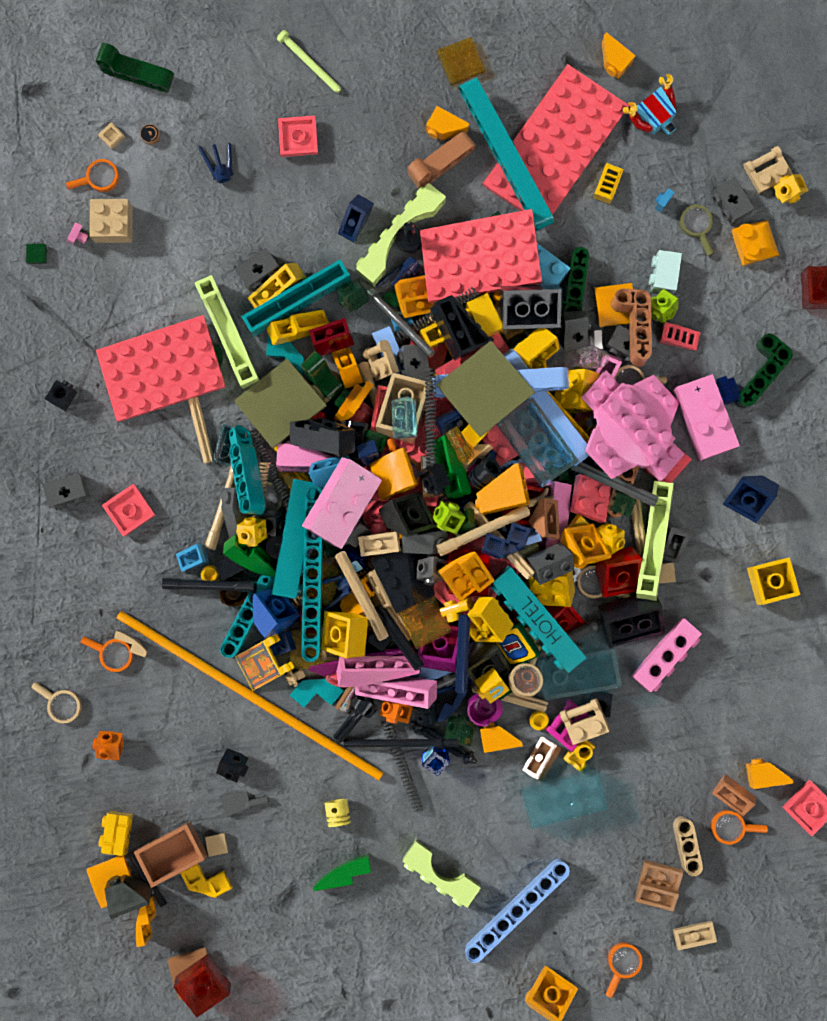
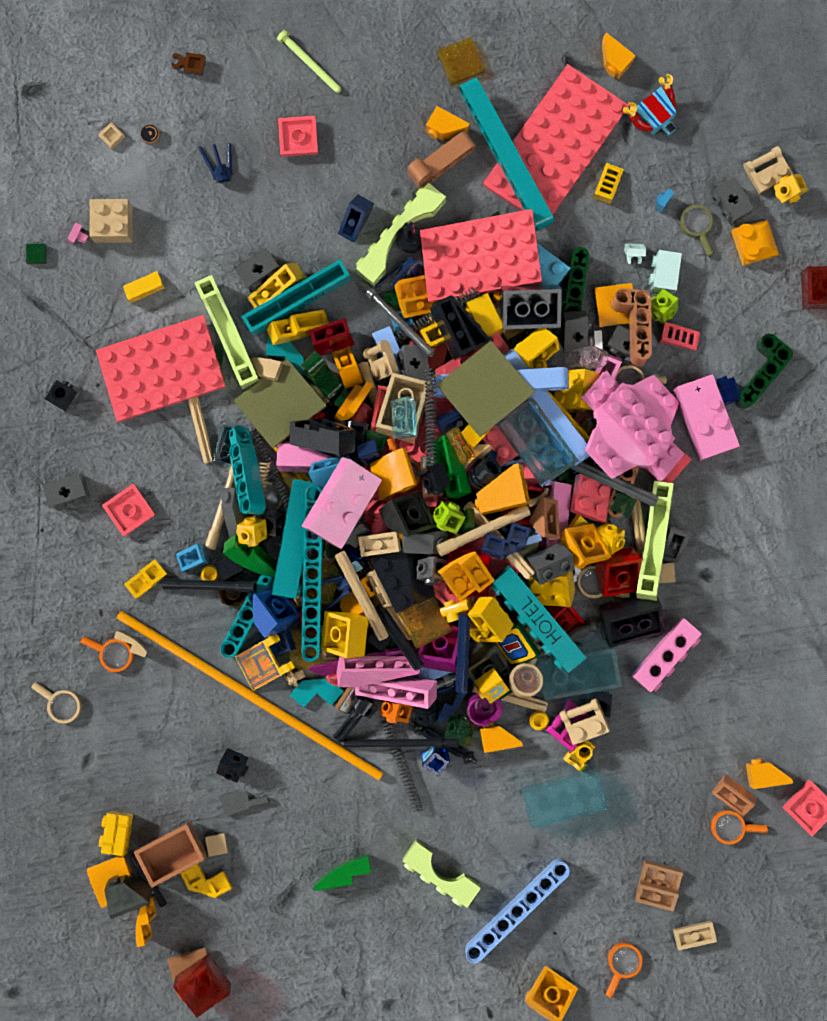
(101, 176): piece -> none
(108, 745): orange brick -> none
(132, 69): dark green beam -> none
(143, 287): none -> yellow slope
(145, 579): none -> yellow slope
(192, 64): none -> reddish brown plate
(267, 368): none -> tan slope
(337, 811): light yellow piece -> none
(351, 296): clear green brick -> none
(541, 759): medium nougat slope -> none
(635, 250): none -> light aqua tile
(692, 854): tan beam -> none
(752, 496): dark blue slope -> none
(773, 581): yellow brick -> none

